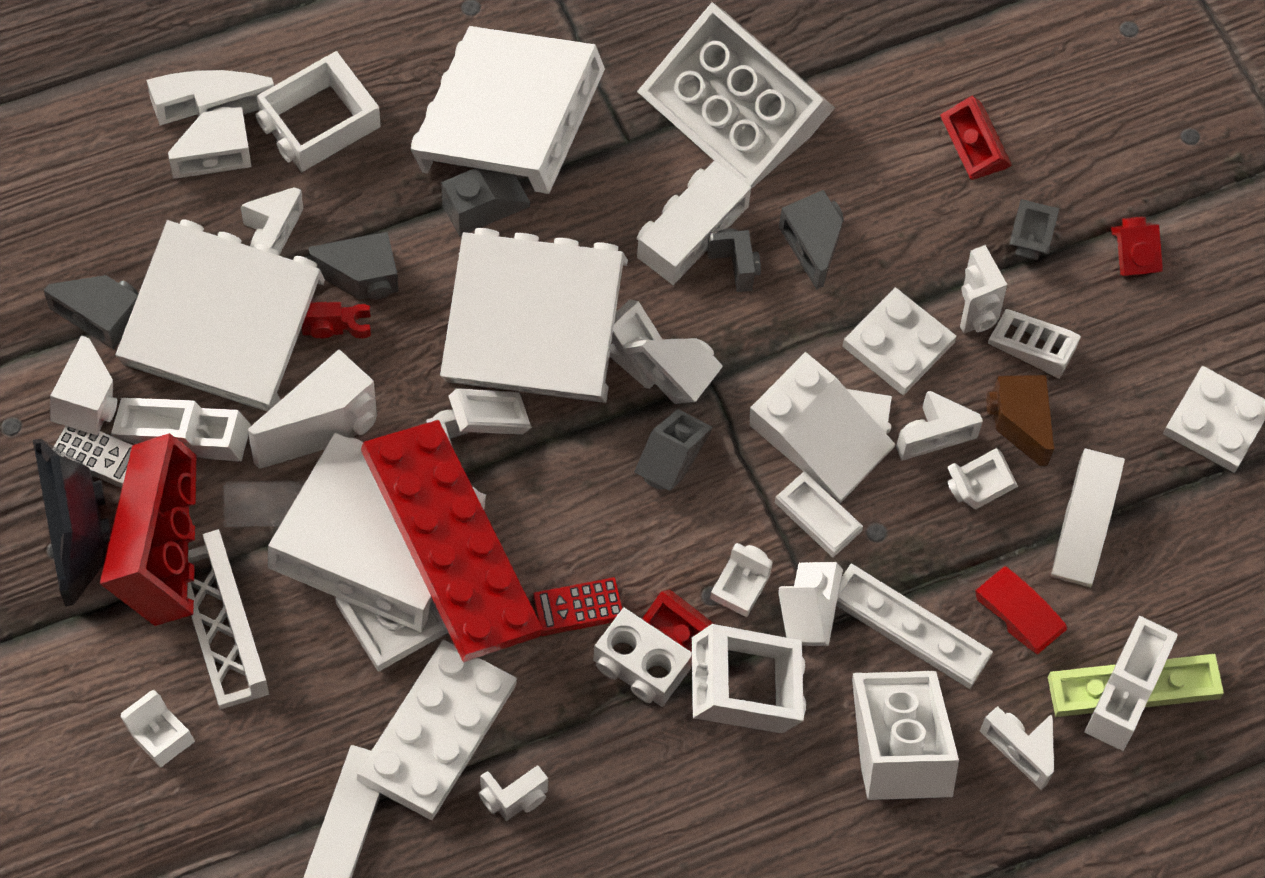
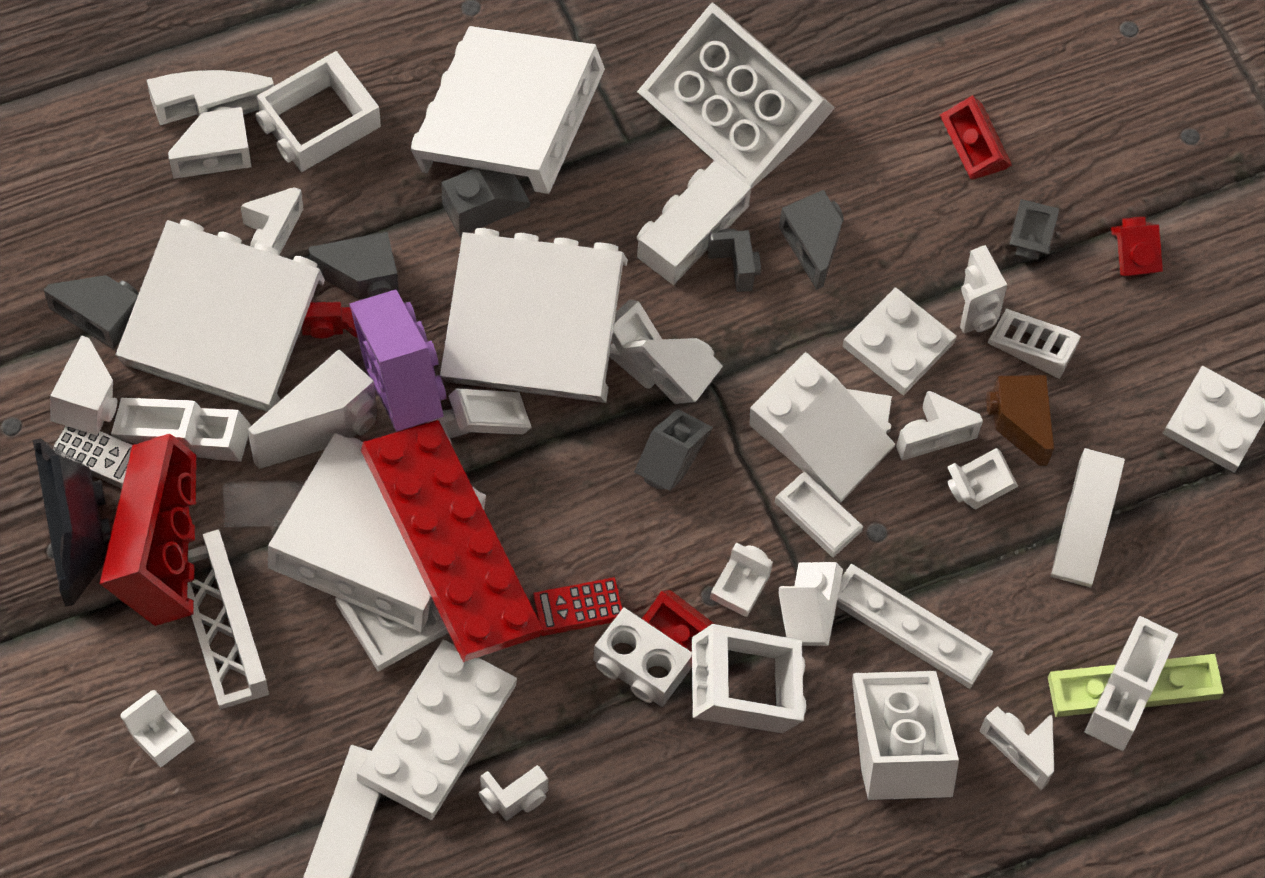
(399, 359): none -> medium lavender brick
(1022, 608): red slope -> none

